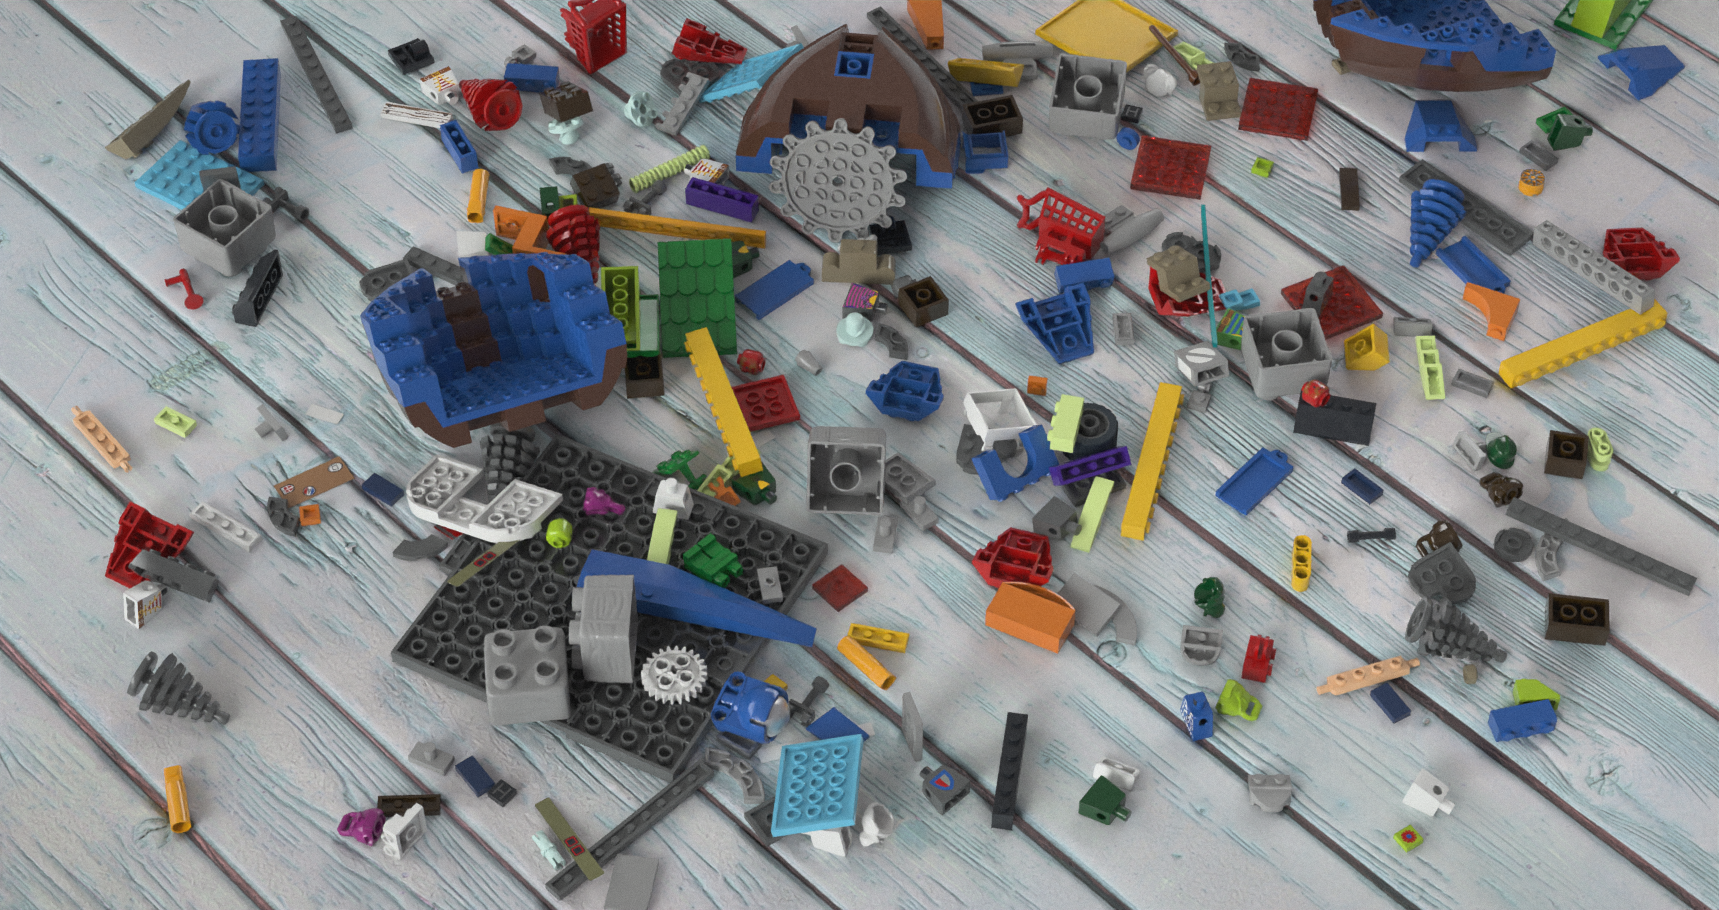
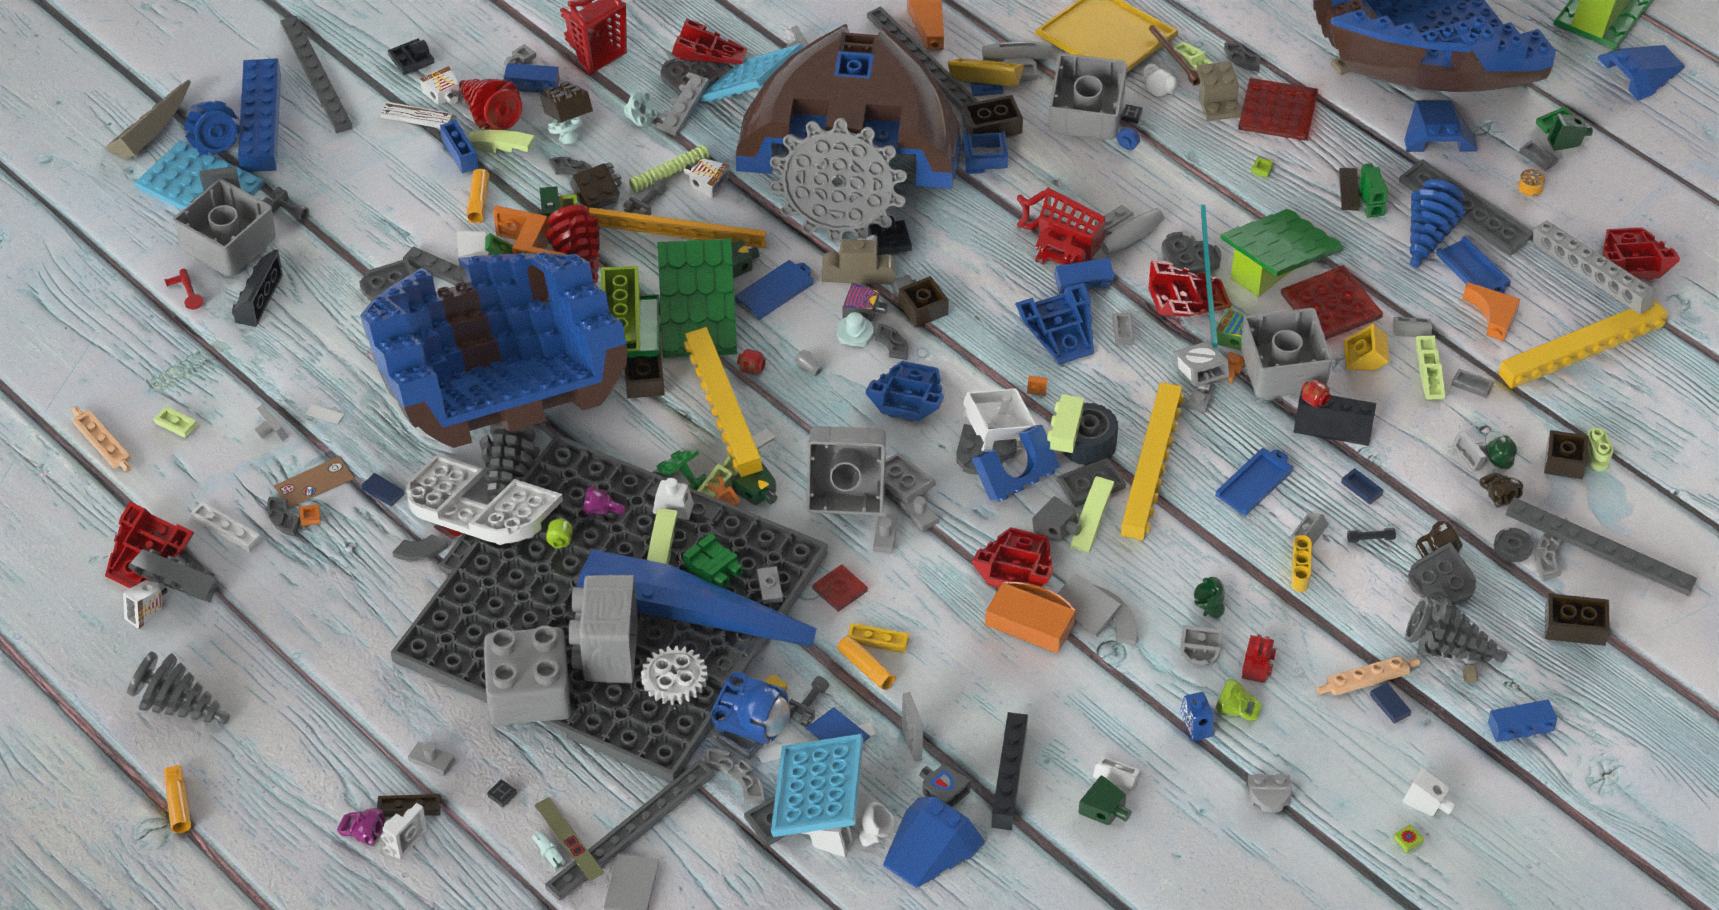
(475, 776): dark blue tile -> none
(480, 562): olive sticker -> none
(500, 140): none -> yellowish green slope
(722, 199): dark purple brick -> none
(766, 403): red plate -> none
(931, 841): none -> blue wedge
(1090, 465): dark purple brick -> none
(1171, 167): clear red plate -> none
(1178, 273): dark tan bracket -> none
(1235, 365): none -> orange plate
(1240, 301): medium azure slope -> none
(1275, 247): none -> green piece
(1311, 526): none -> light grey slope
(1322, 287): dark grey torso -> none
(1373, 190): none -> green hips
(1532, 690): lime slope -> none

